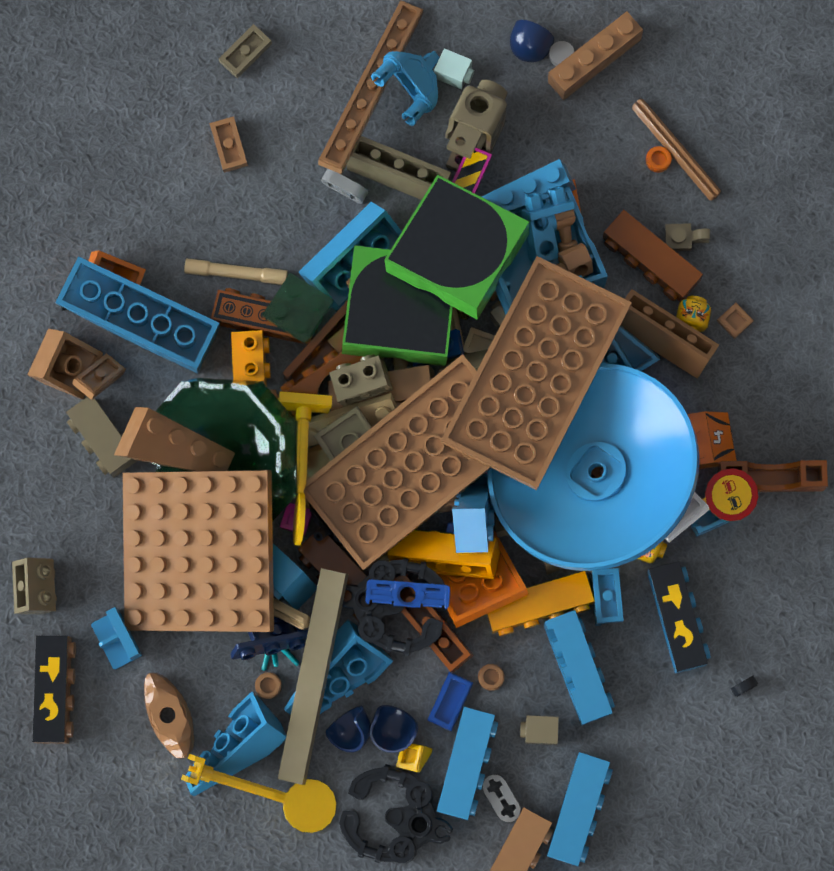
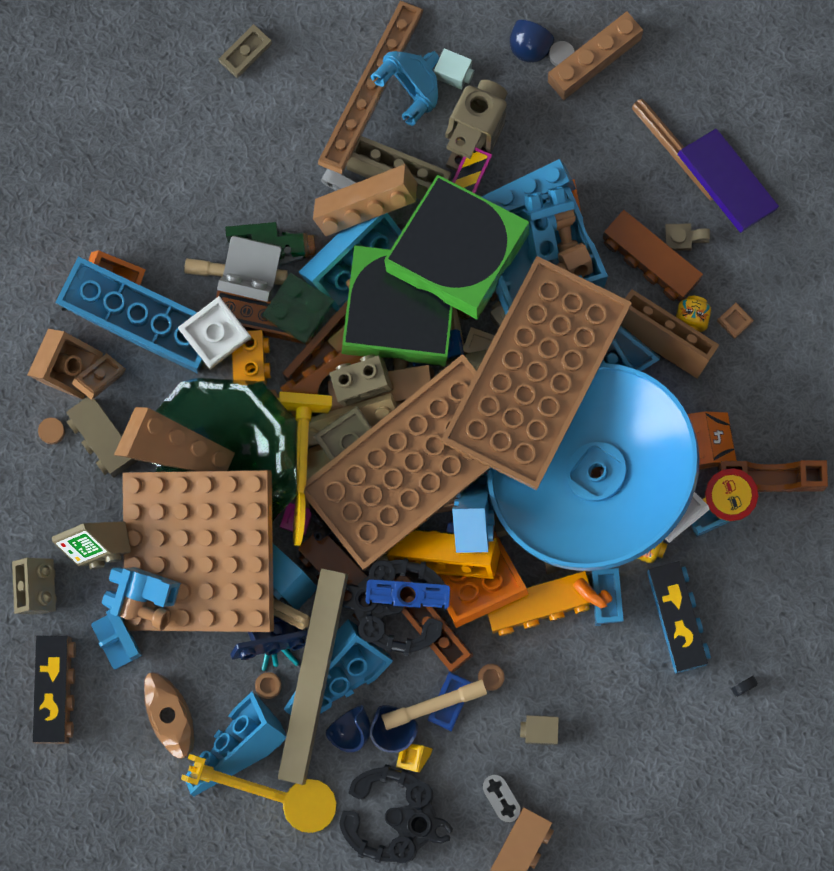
(51, 431): none -> medium nougat tile
(94, 543): none -> dark tan slope
(134, 591): none -> dark azure hips
(214, 332): none -> white tile
(228, 144): medium nougat plate -> none
(250, 268): none -> light grey bracket
(294, 245): none -> dark green plate
(365, 200): none -> medium nougat brick
(405, 715): none -> tan piece
(466, 763): dark azure brick -> none
(578, 667): dark azure wedge -> none
(578, 809): dark azure brick -> none
(588, 593): none -> orange arm
(658, 159): orange tile -> none
(728, 180): none -> dark purple tile

